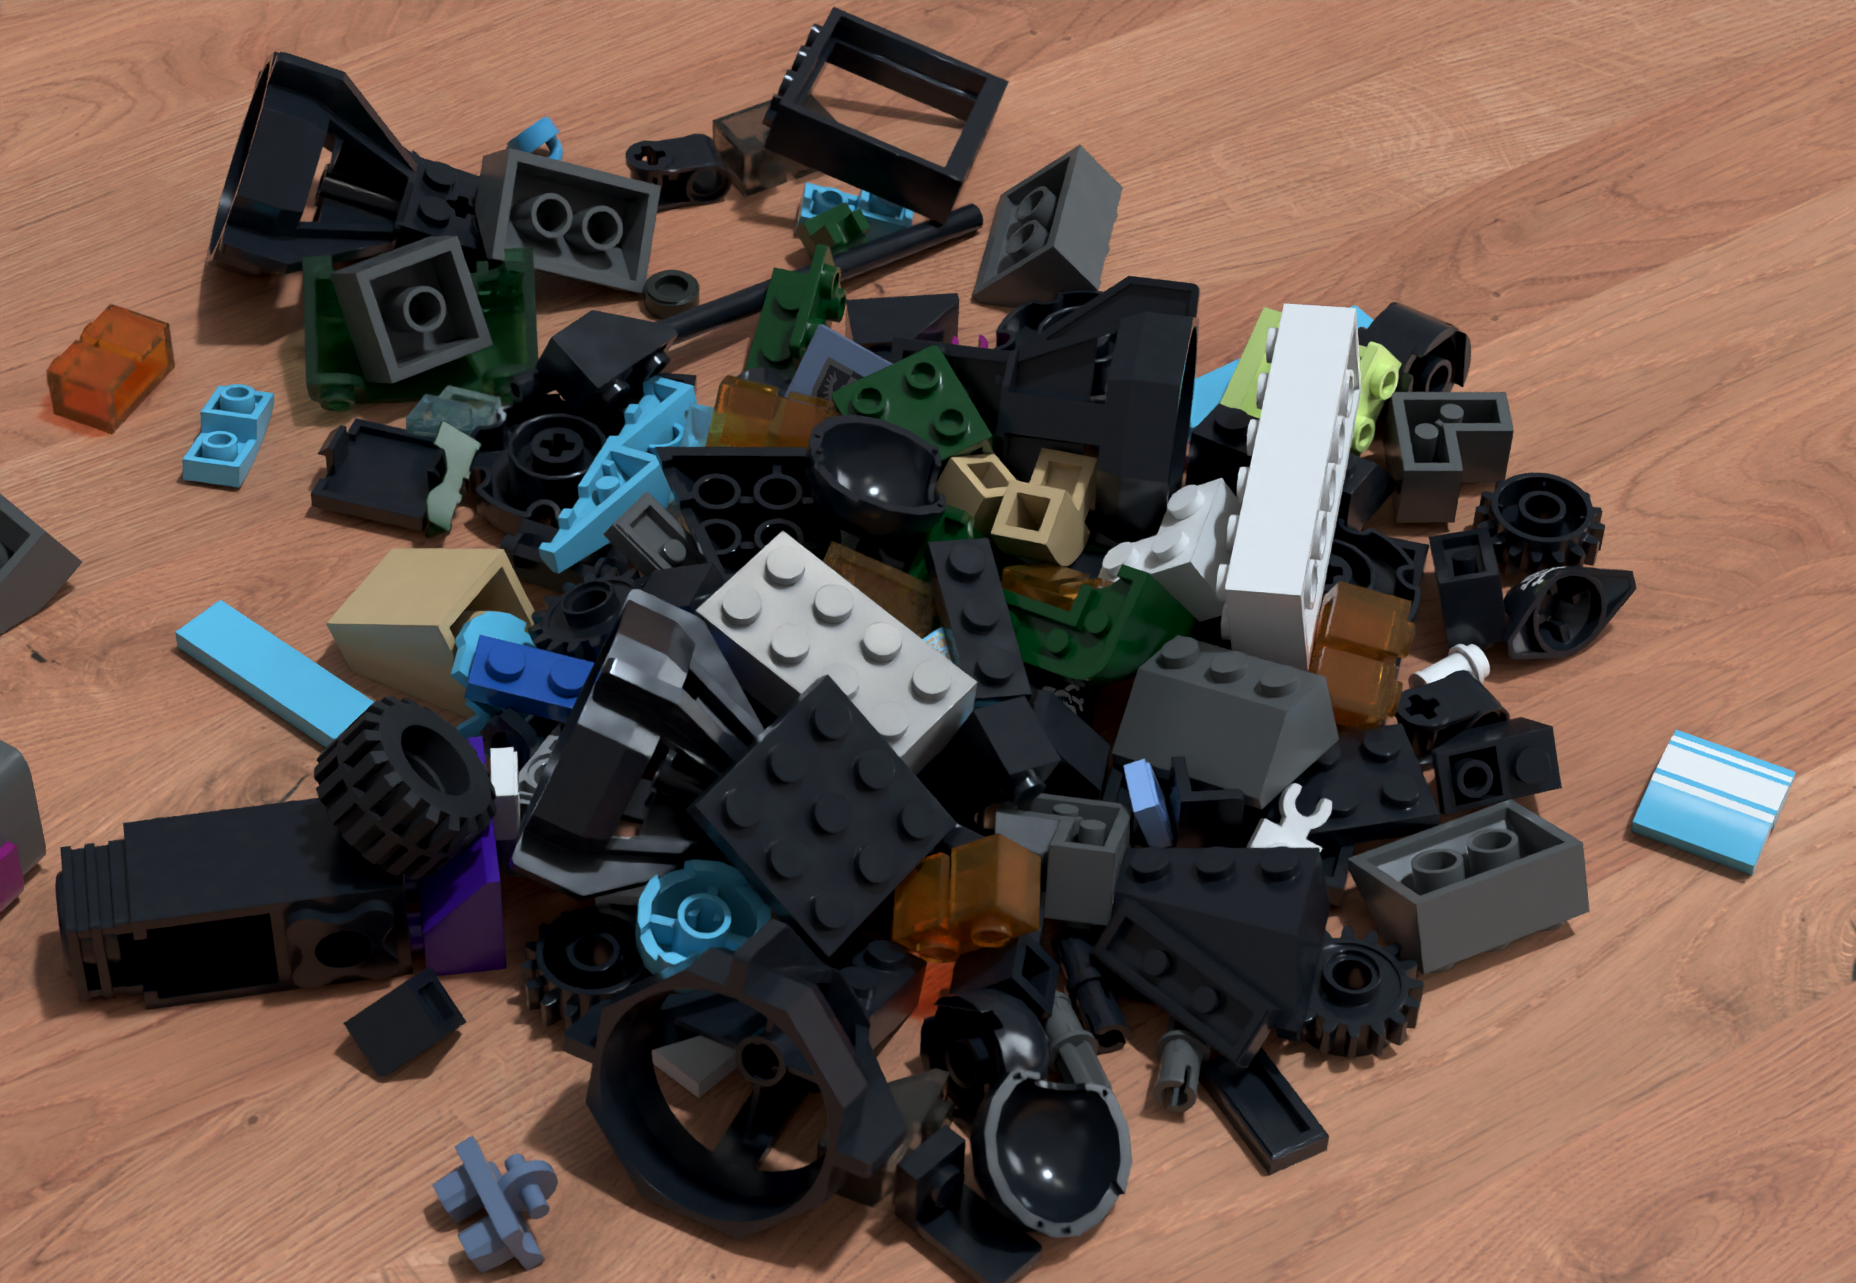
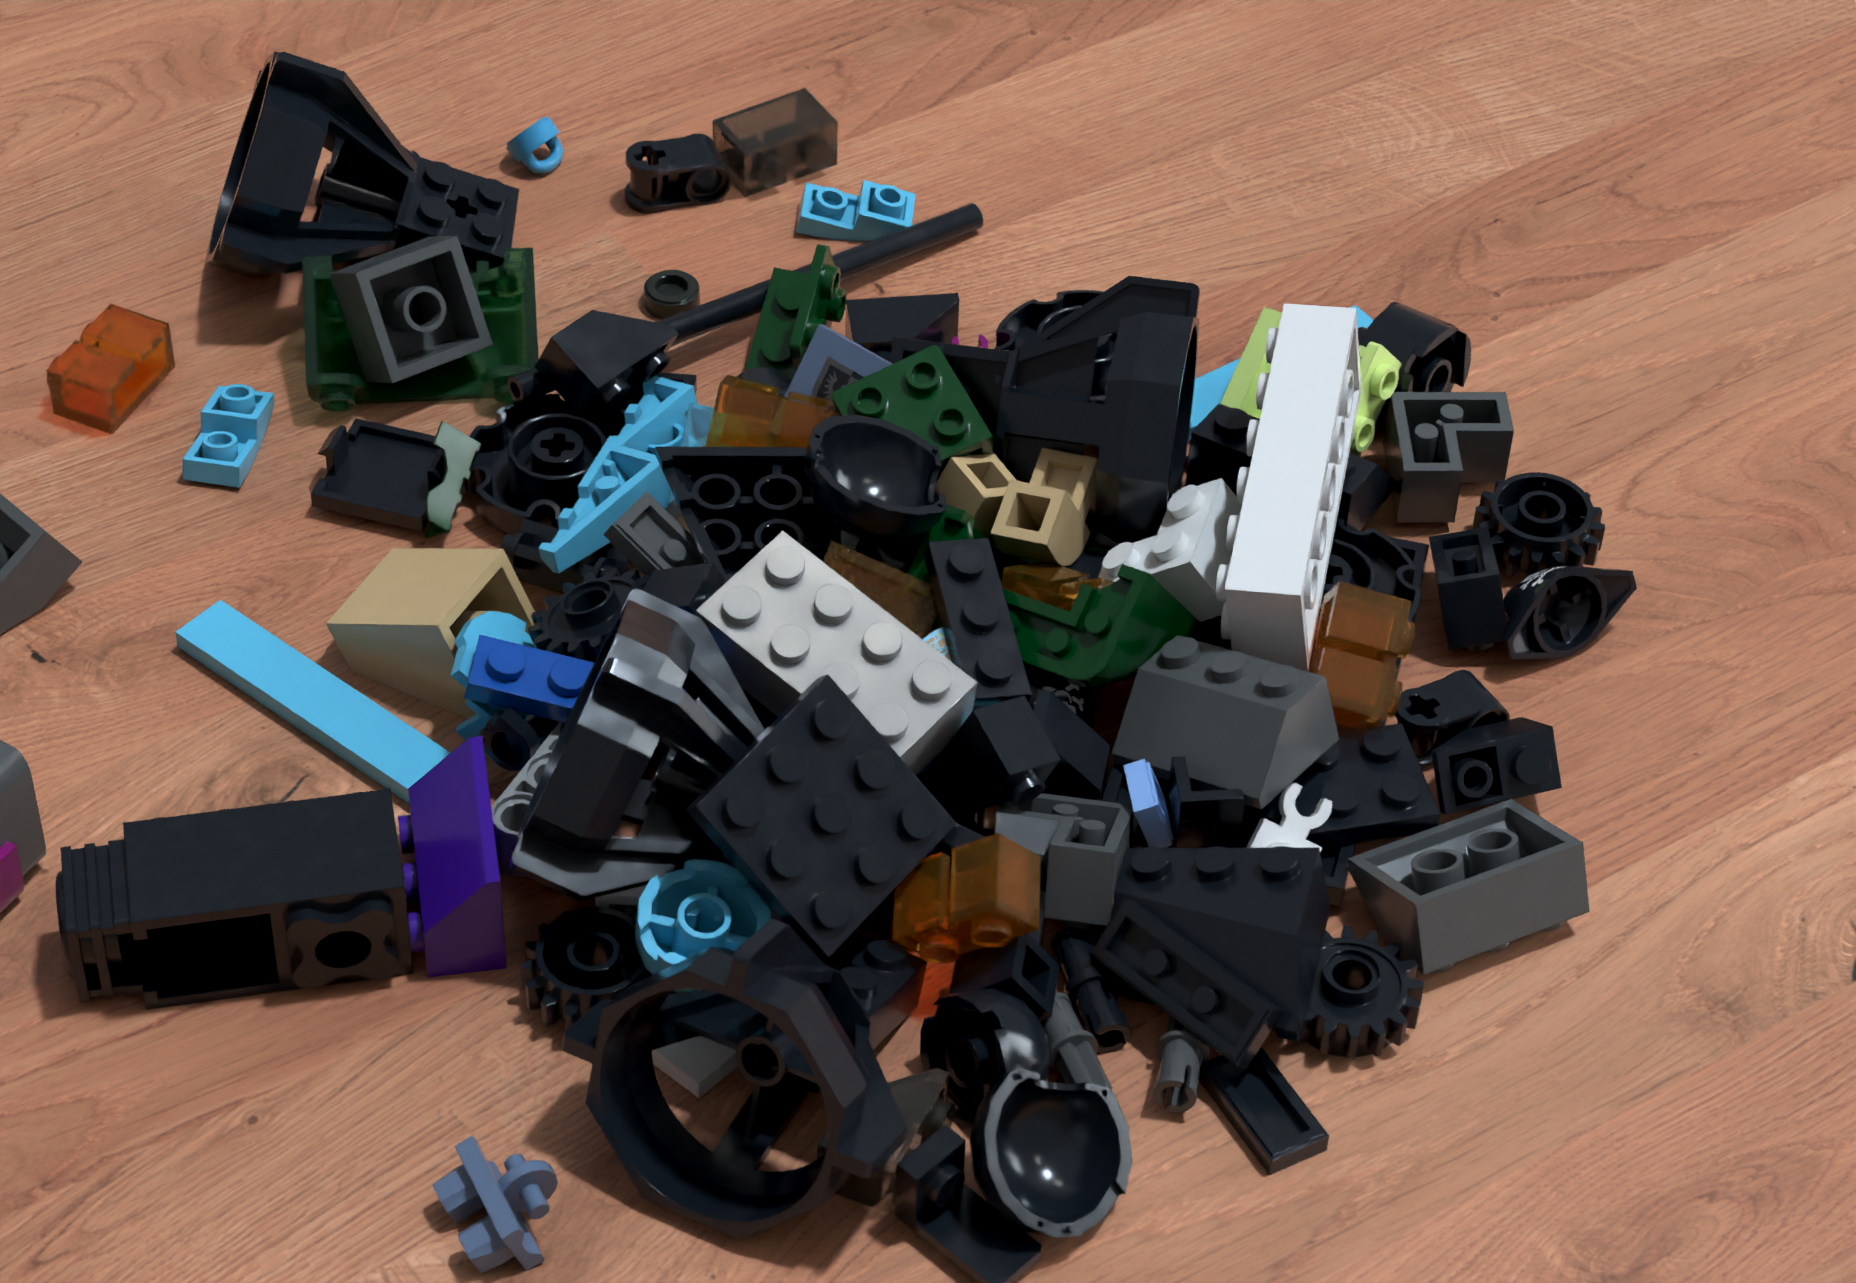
(405, 788): black tyre -> none
(405, 1022): black panel -> none
(454, 406): clear light blue slope -> none
(506, 783): white tile -> none
(573, 216): dark grey slope -> none
(834, 228): dark green tile -> none
(903, 68): black window -> none
(1050, 233): dark grey slope -> none
(1459, 658): white pin -> none
(1713, 802): medium azure slope -> none

